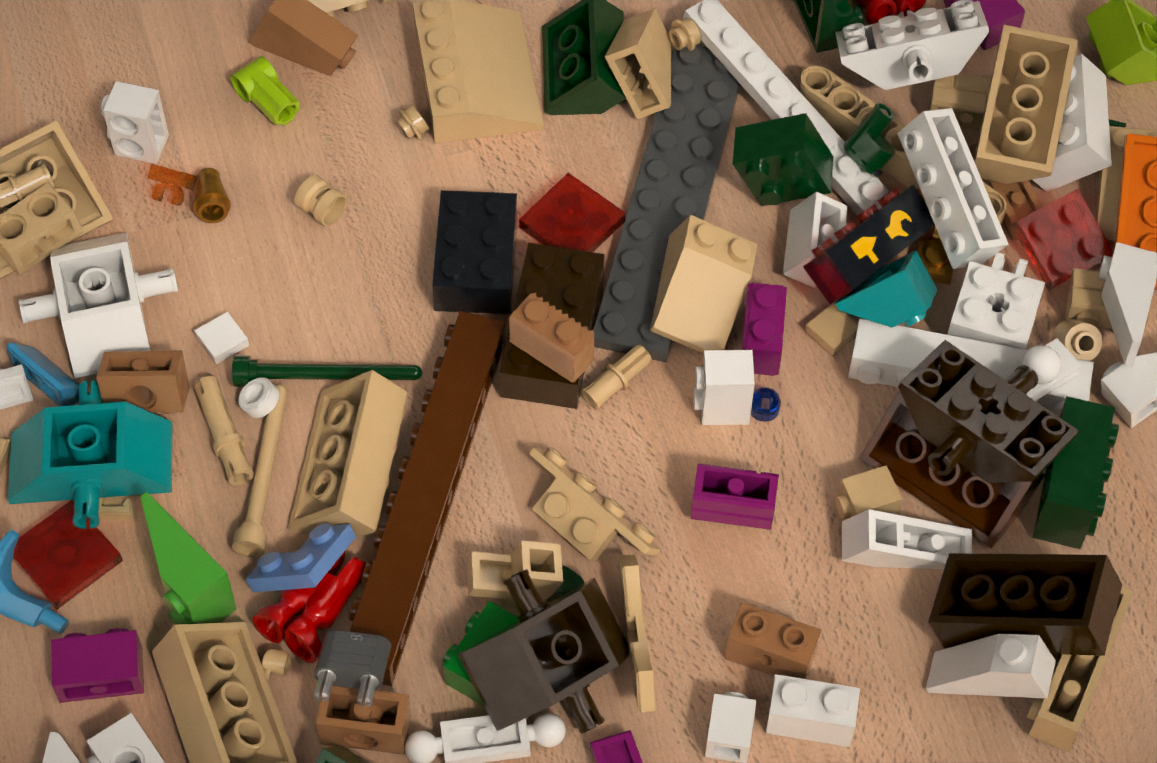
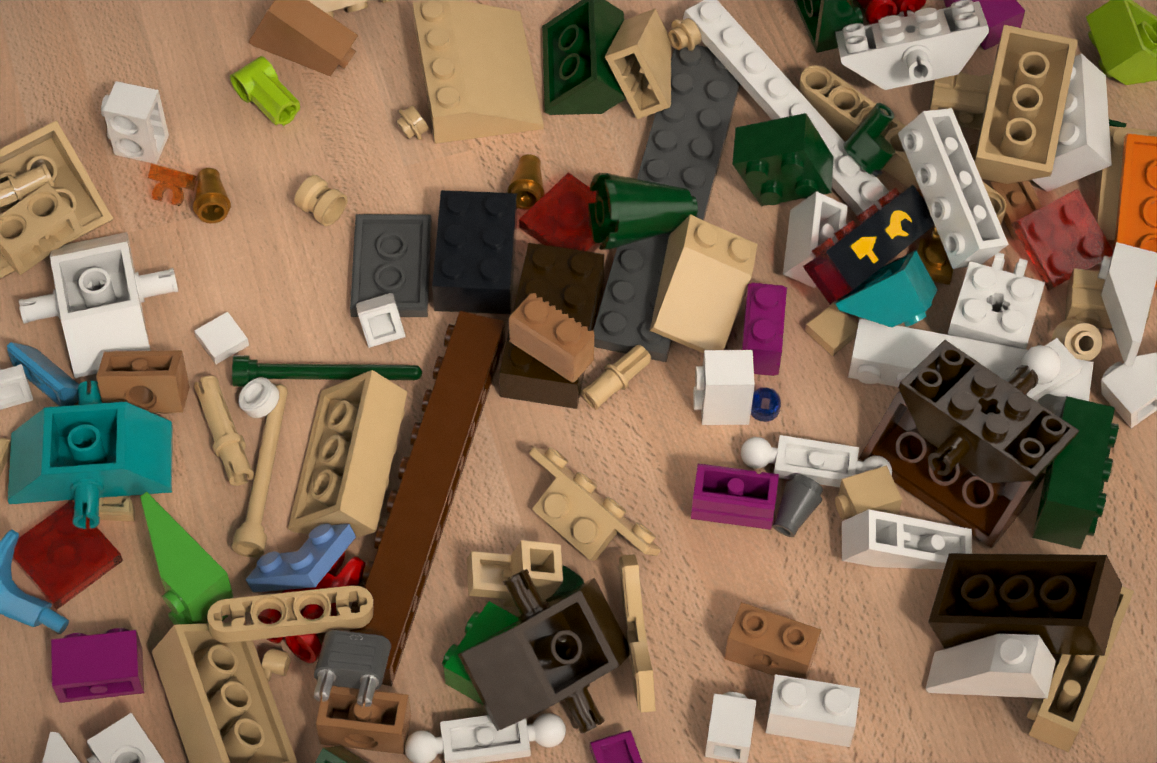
(289, 606): none -> tan beam
(380, 320): none -> white slope
(392, 258): none -> dark grey tile
(527, 182): none -> pearl gold cone
(635, 209): none -> dark green cone
(797, 504): none -> dark grey cone
(815, 459): none -> white plate

